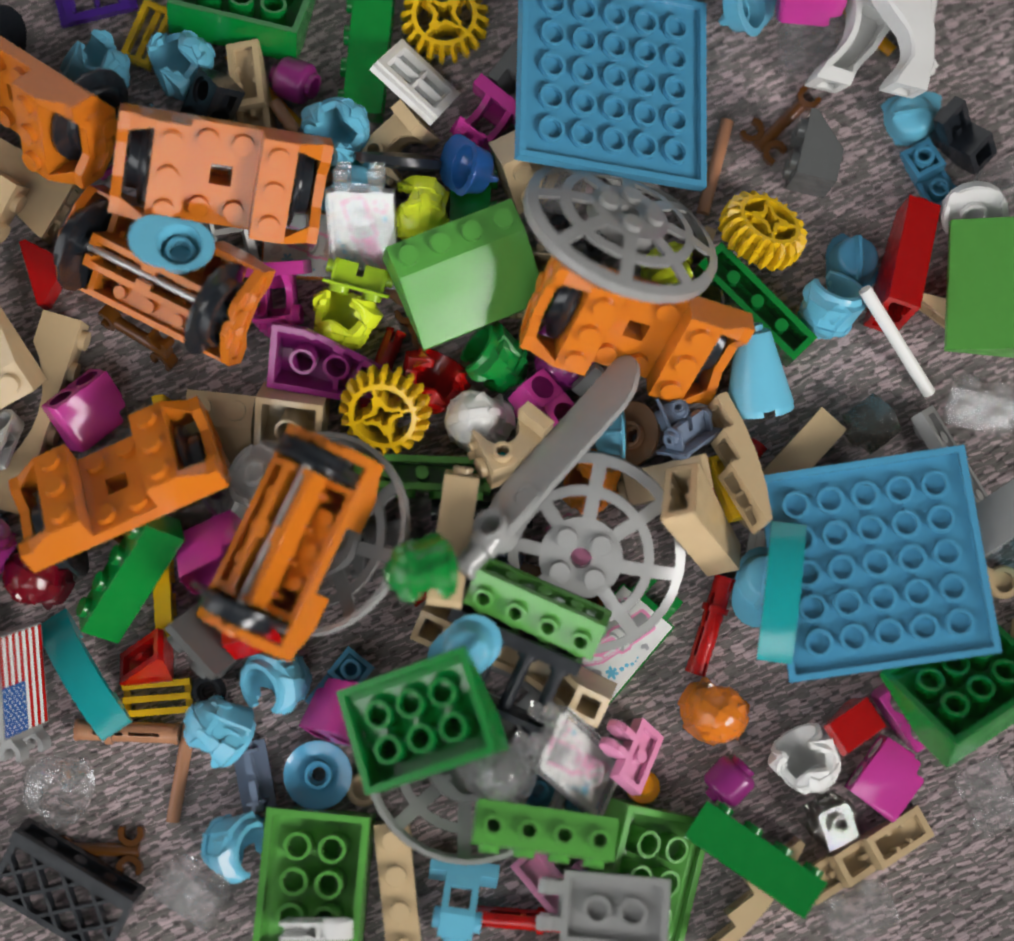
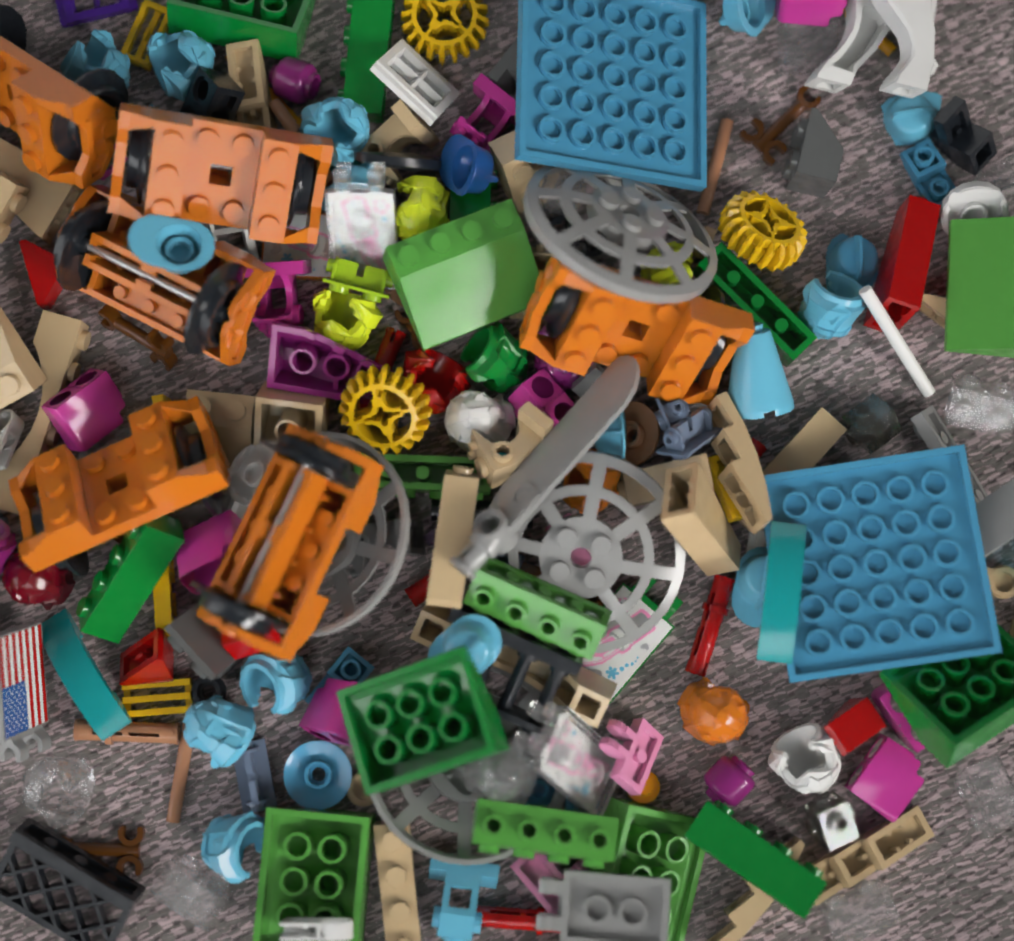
(421, 567): green helmet -> none

